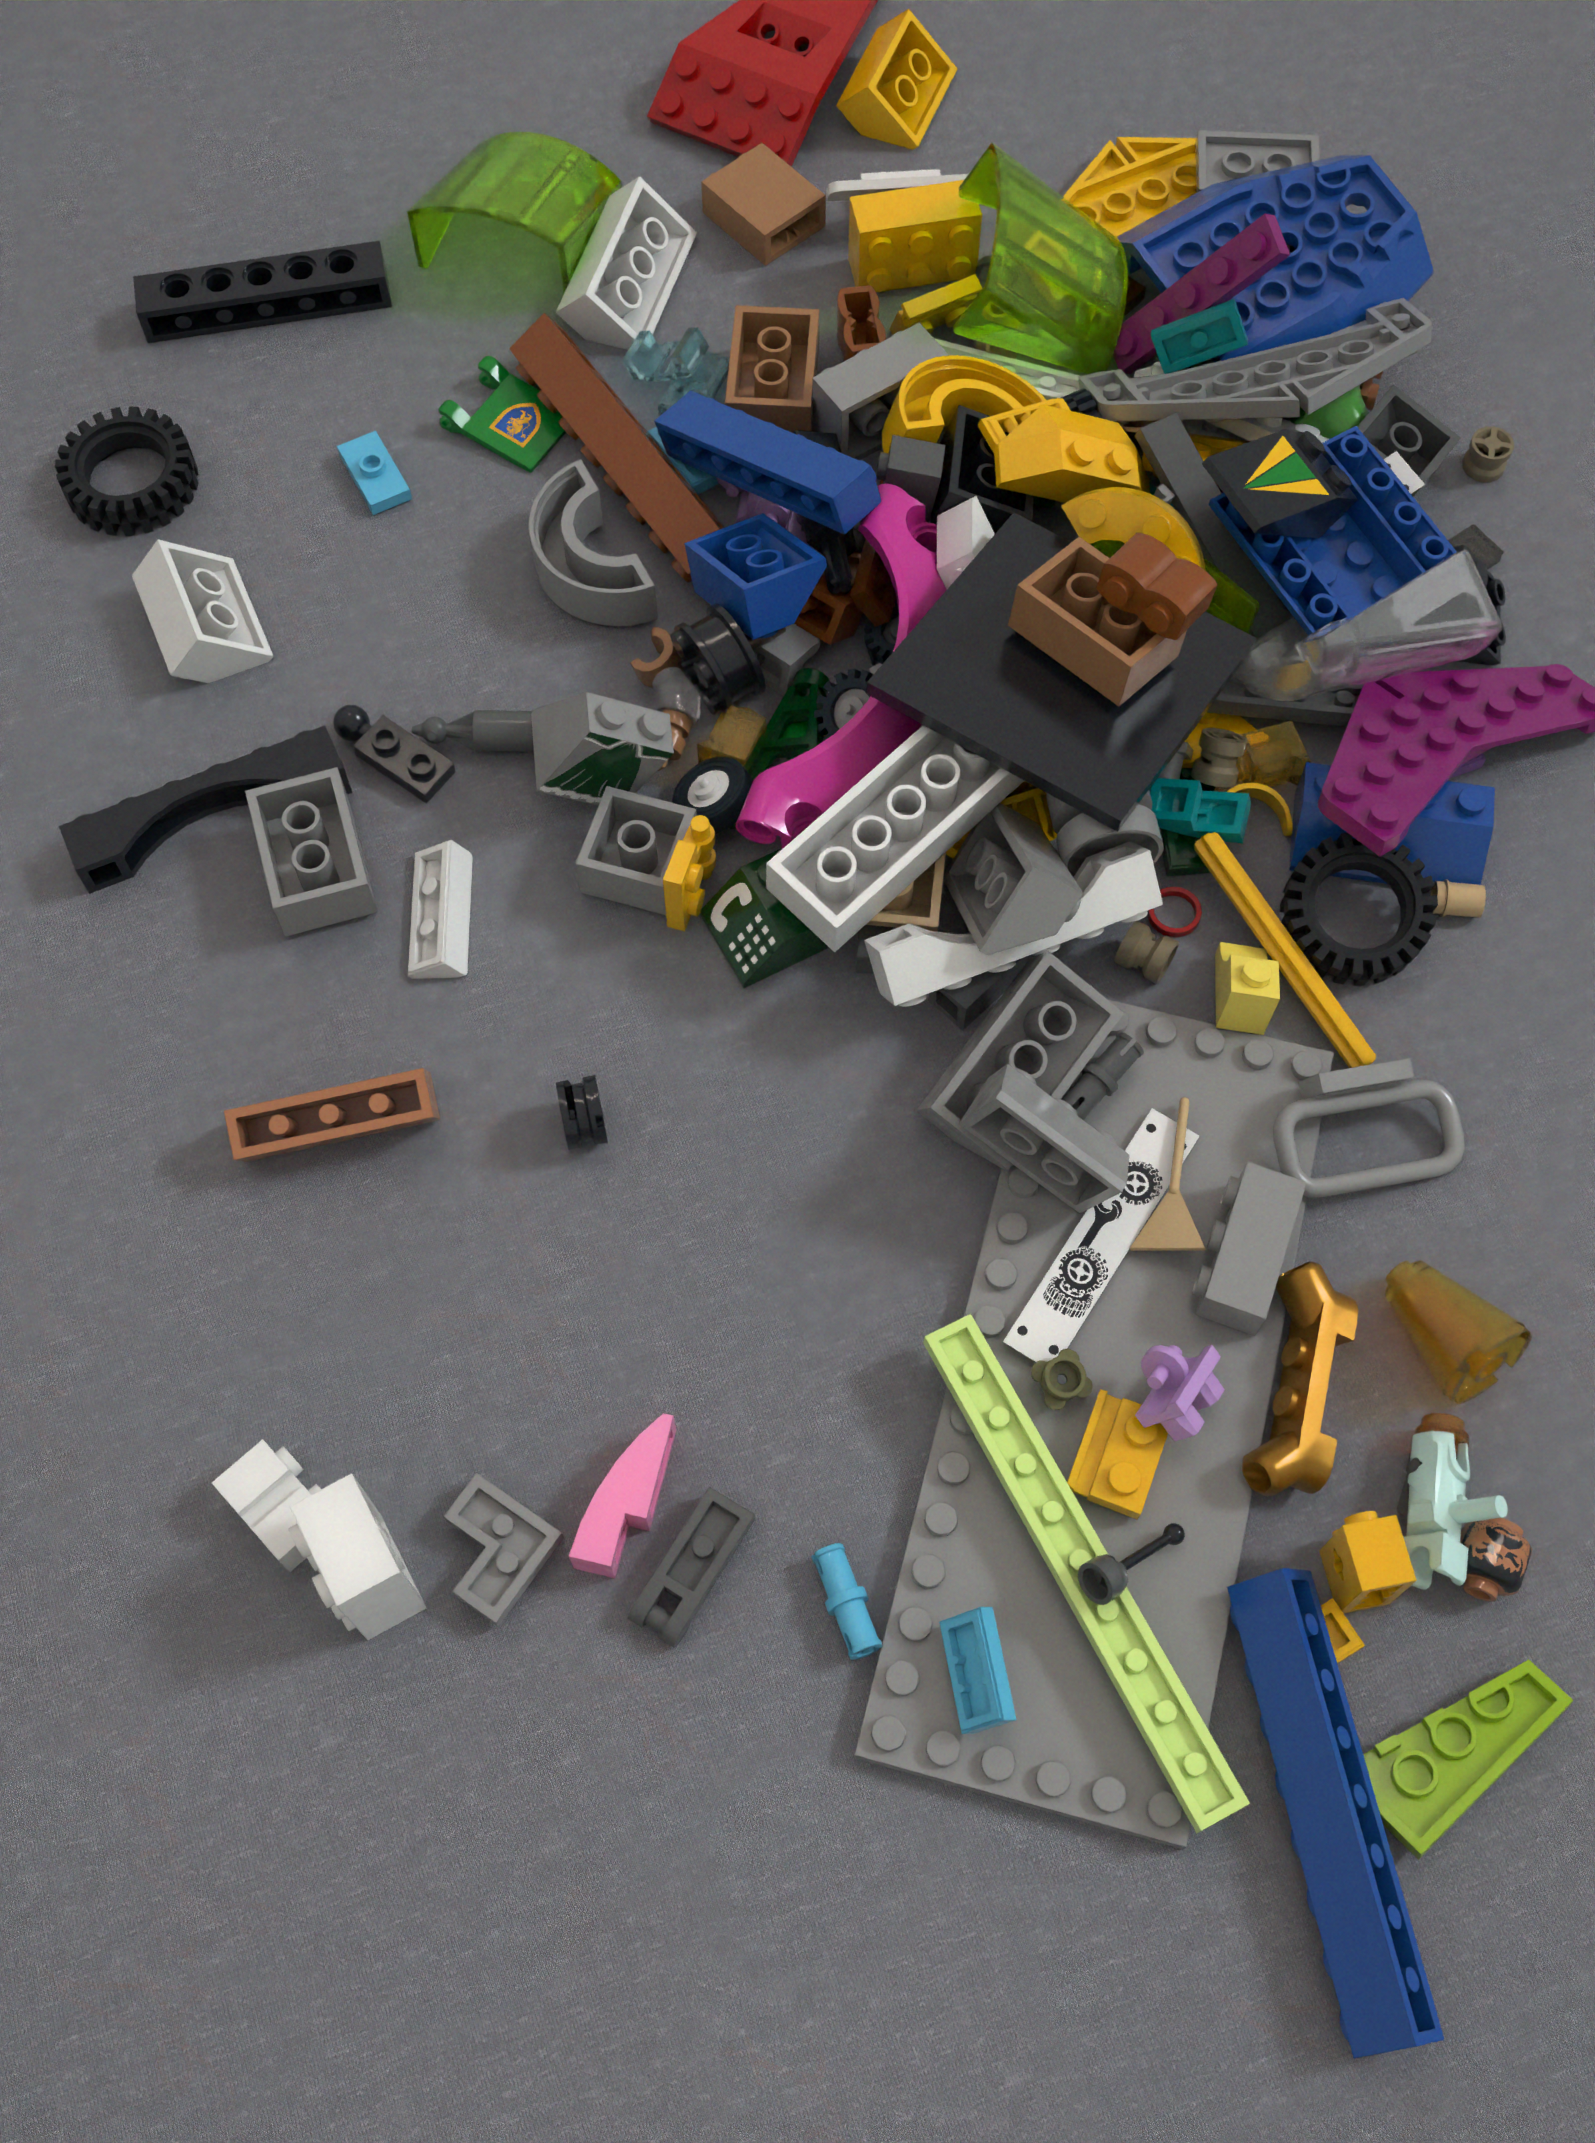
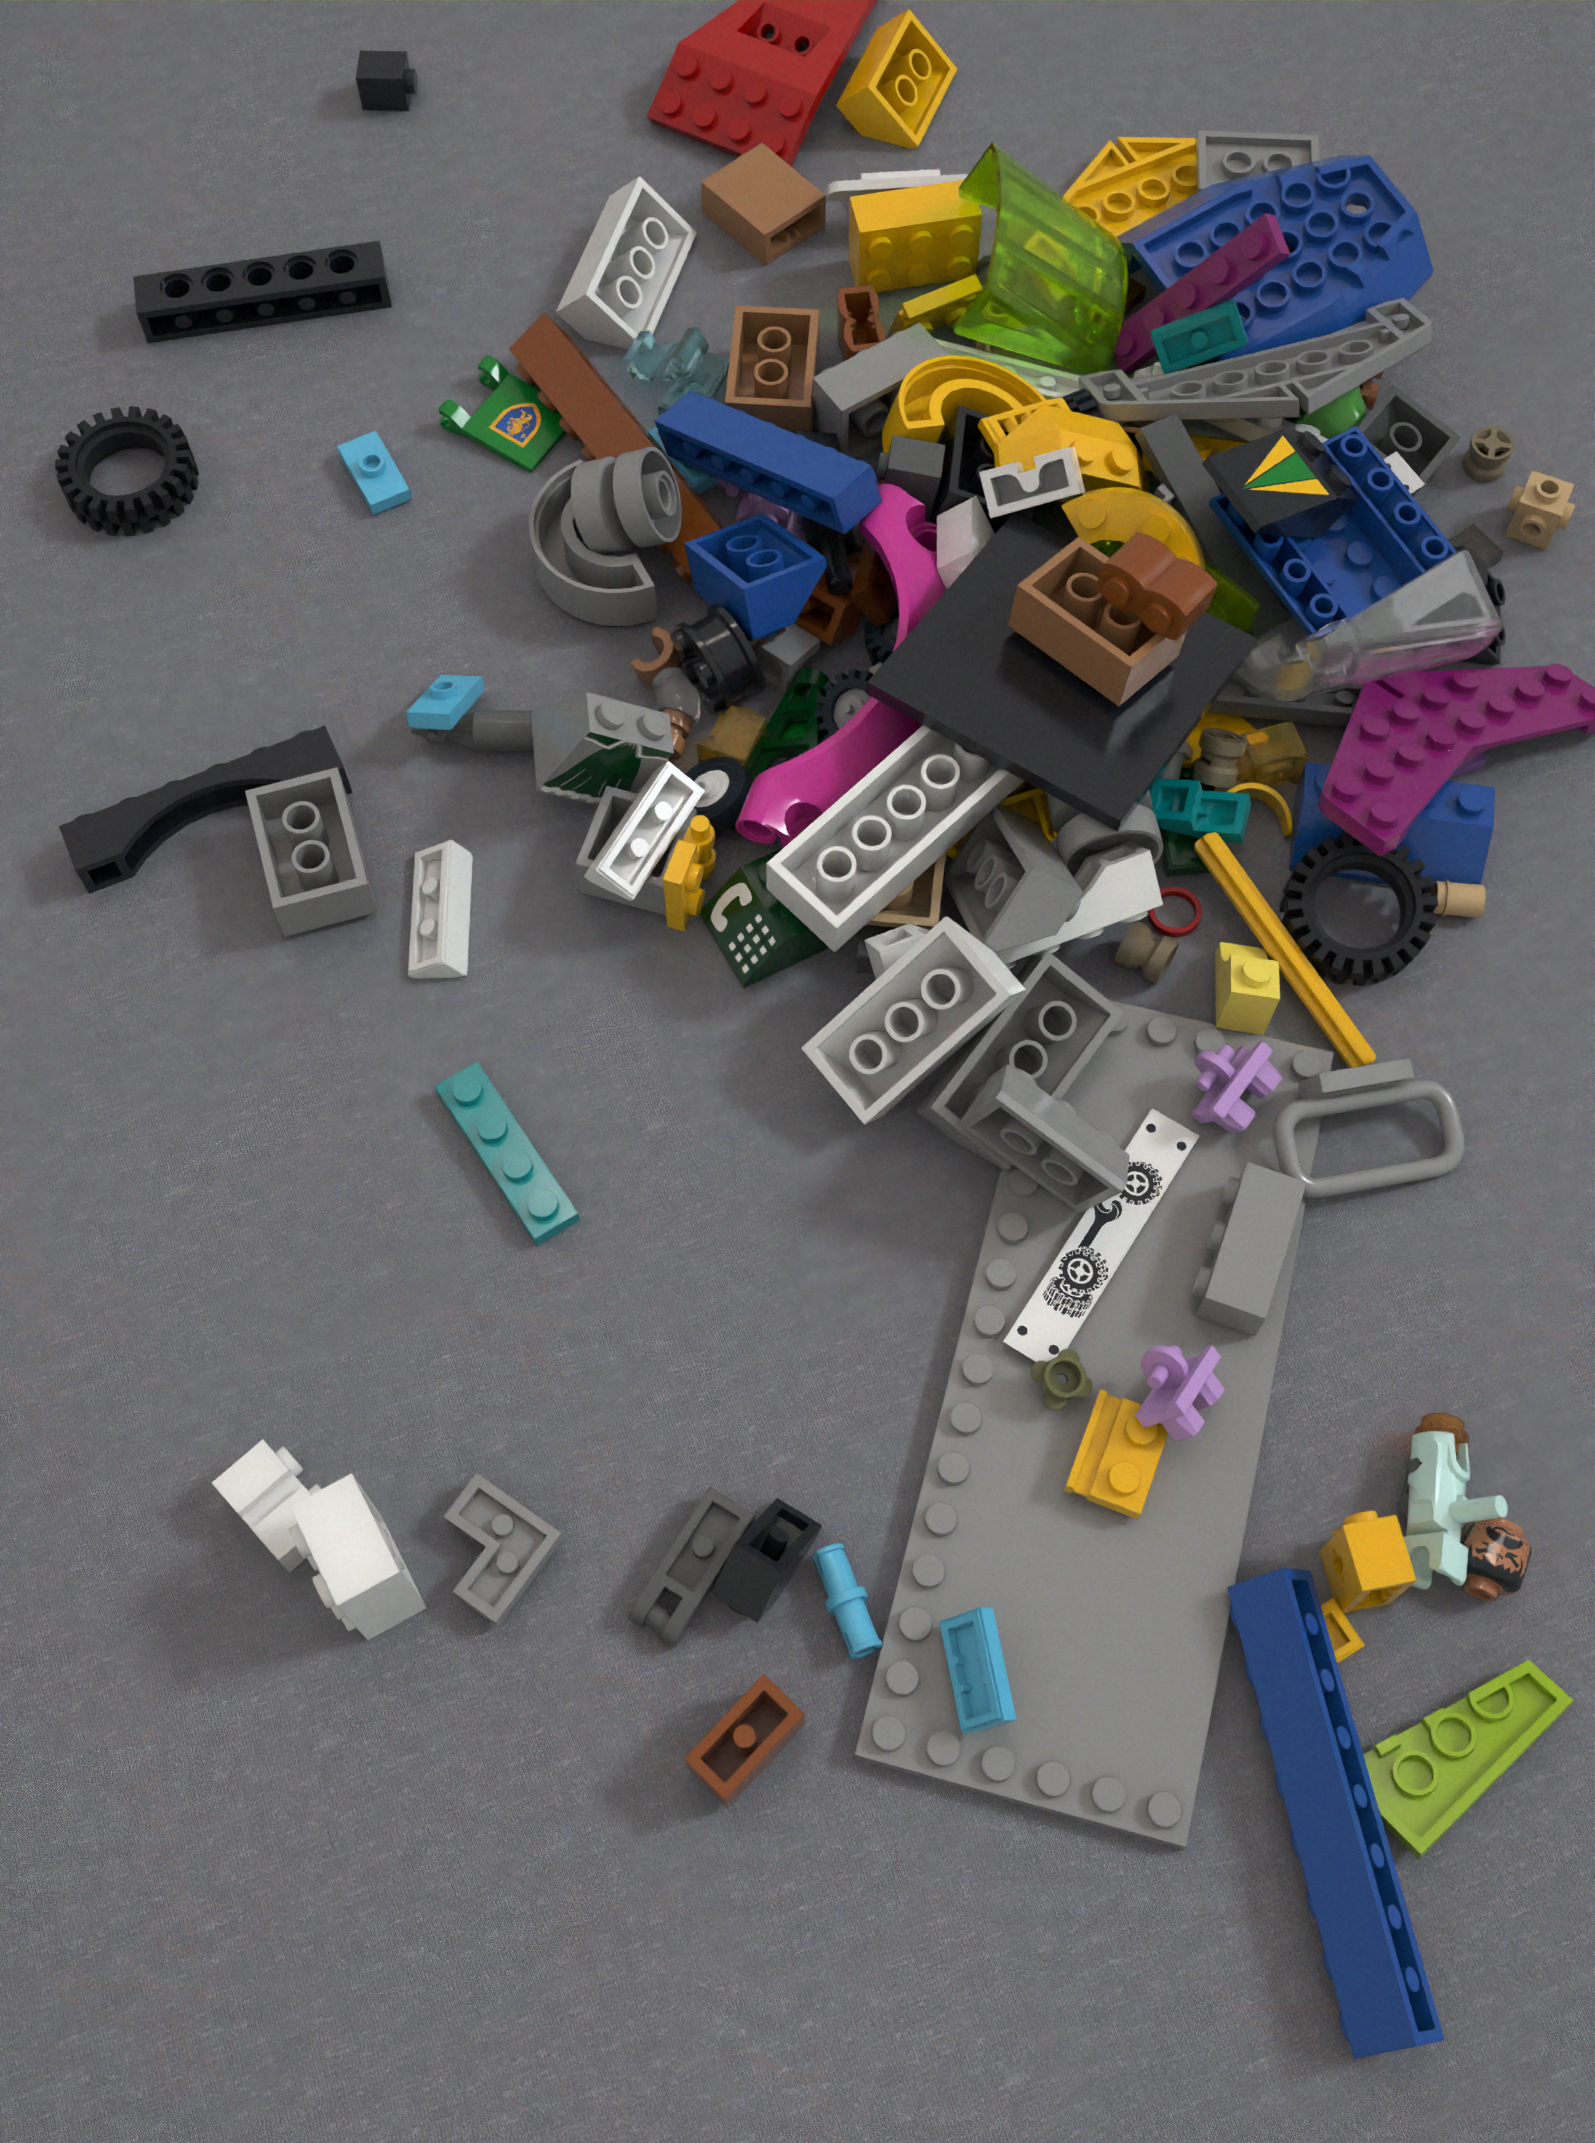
(200, 613): white slope -> none
(331, 1115): nougat brick -> none
(385, 80): none -> black brick
(394, 752): black plate -> none
(445, 702): none -> medium azure plate
(507, 1154): none -> teal plate
(524, 183): clear neon green windscreen -> none
(588, 1119): black wheel -> none
(624, 1500): bright pink slope -> none
(626, 501): none -> light grey wheel
(645, 832): none -> white slope
(745, 1741): none -> dark orange brick
(765, 1560): none -> black slope
(912, 1019): none -> white slope
(1013, 490): none -> white brick
(1066, 1541): yellowish green plate -> none
(1102, 1075): dark grey pin -> none
(1106, 1579): dark grey hinge -> none
(1171, 1223): tan piece -> none
(1226, 1078): none -> lavender hips
(1297, 1449): pearl gold plate -> none
(1454, 1329): clear yellow cone -> none
(1539, 509): none -> tan brick

